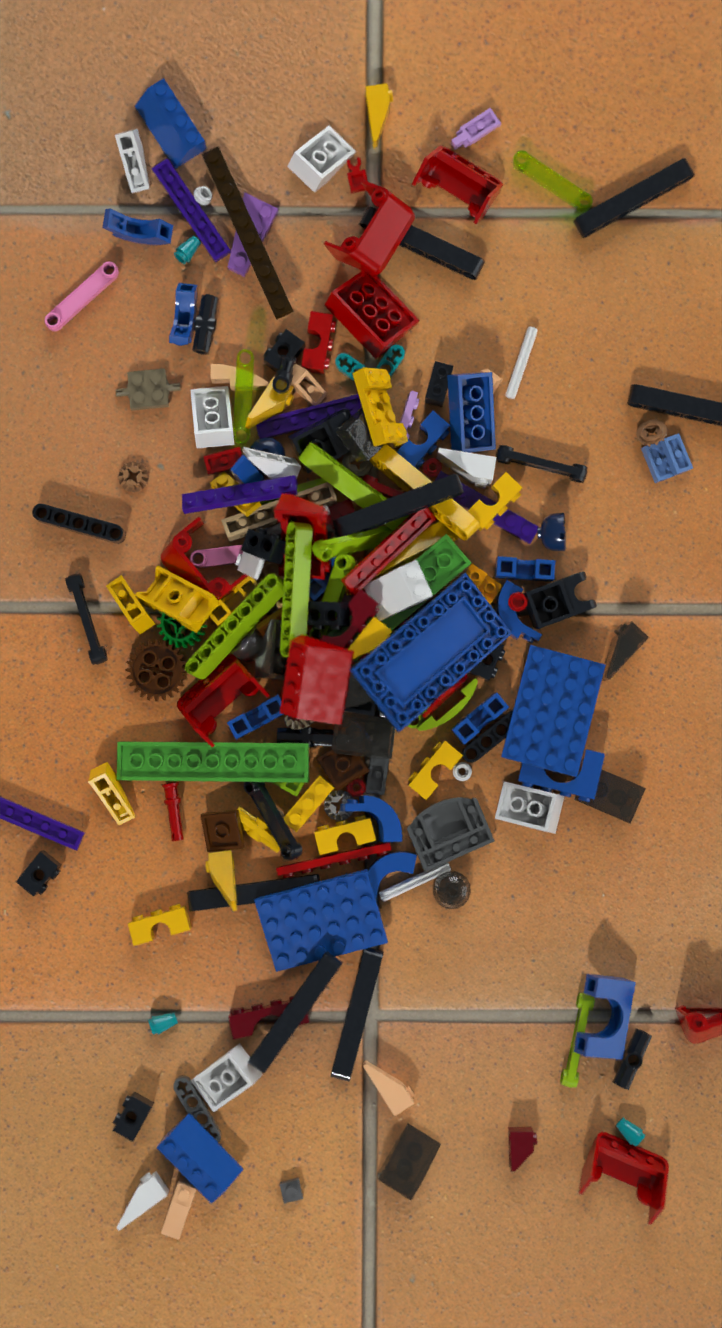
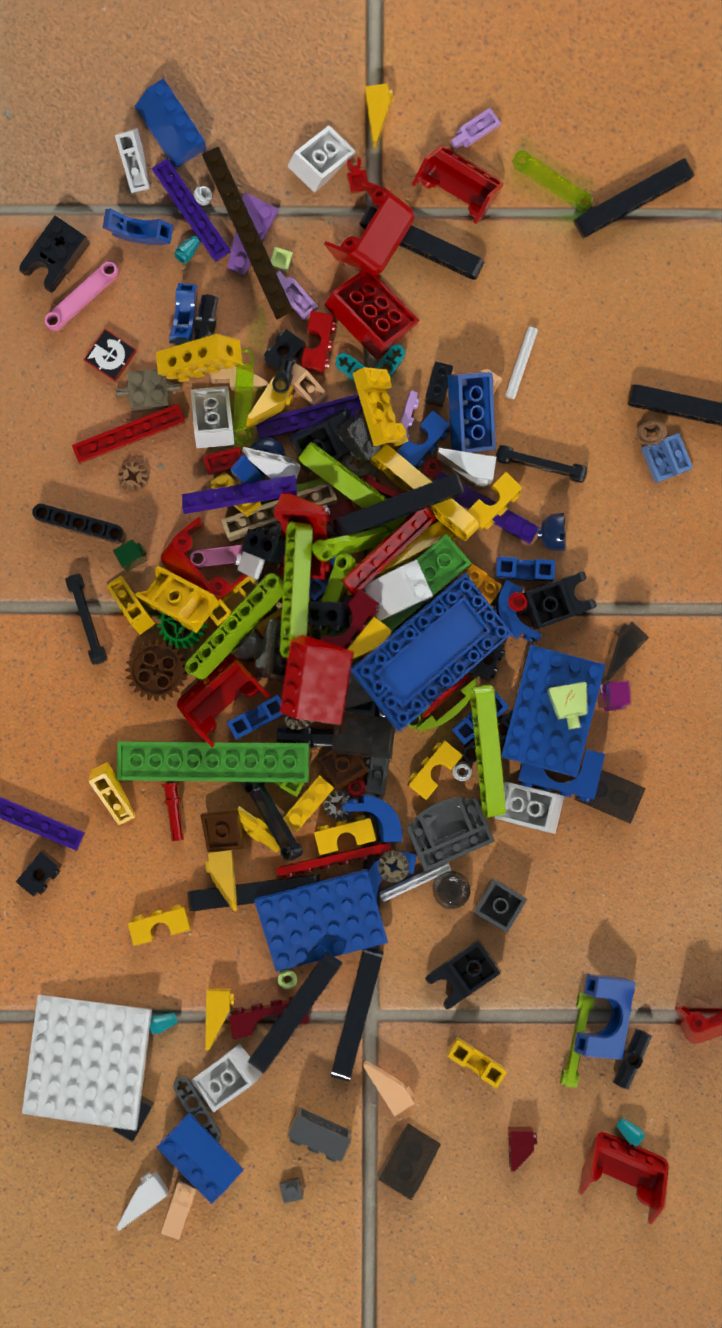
(52, 255): none -> black brick
(87, 1062): none -> white plate
(110, 355): none -> tile
(128, 433): none -> red plate
(130, 555): none -> dark green brick
(199, 357): none -> yellow brick
(217, 1008): none -> yellow slope
(281, 259): none -> yellowish green plate
(289, 985): none -> yellowish green plate
(297, 296): none -> lavender hinge
(319, 1135): none -> dark grey brick
(384, 869): none -> dark tan gear
(458, 972): none -> black brick
(481, 1064): none -> yellow arch
(487, 751): none -> lime beam
(499, 904): none -> dark grey brick
(569, 702): none -> yellowish green torso
(614, 696): none -> magenta arch

